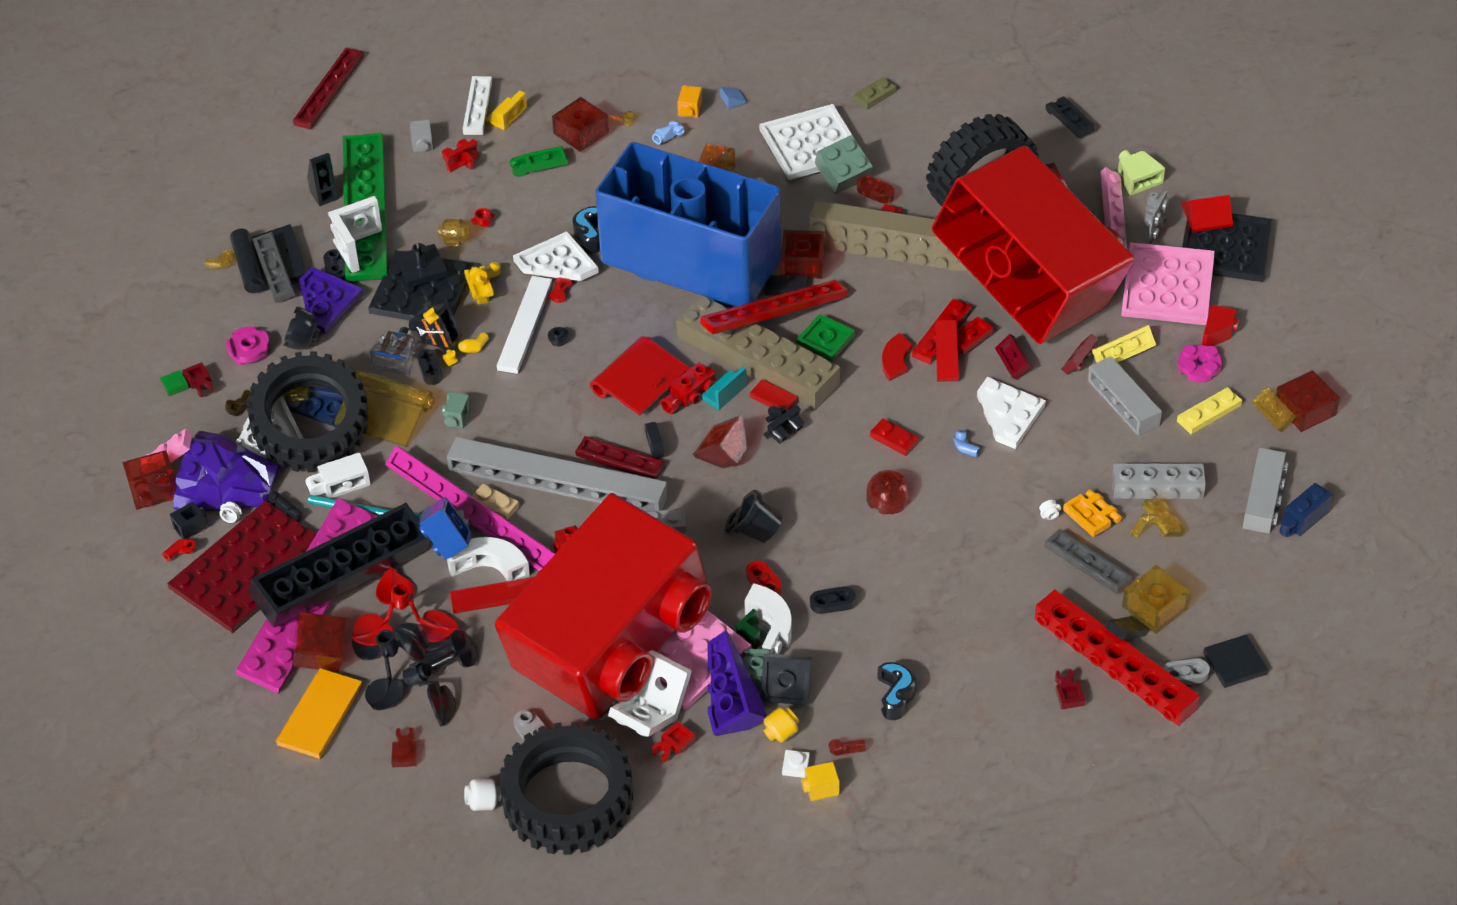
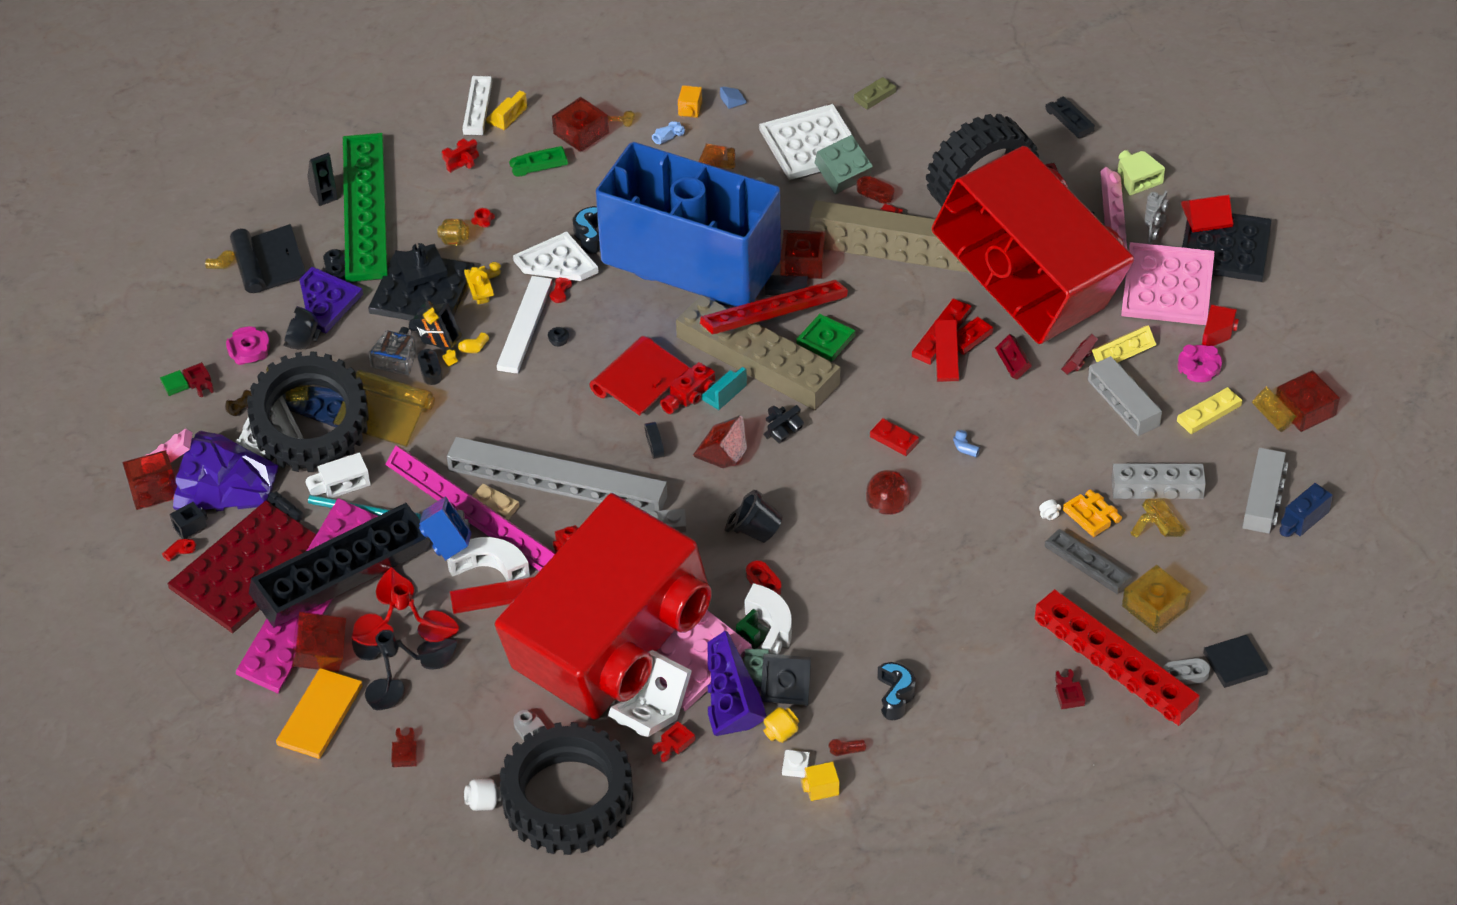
(230, 512): white plate -> none
(273, 267): flat silver plate -> none
(328, 88): dark red tile -> none
(348, 231): white bracket -> none
(415, 643): black plant -> none
(421, 135): light grey brick -> none
(456, 409): sand green brick -> none
(619, 458): dark red tile -> none
(773, 396): red tile -> none
(832, 600): black plate -> none
(894, 355): red tile -> none
(1008, 411): white plate -> none
(1126, 628): black tile -> none

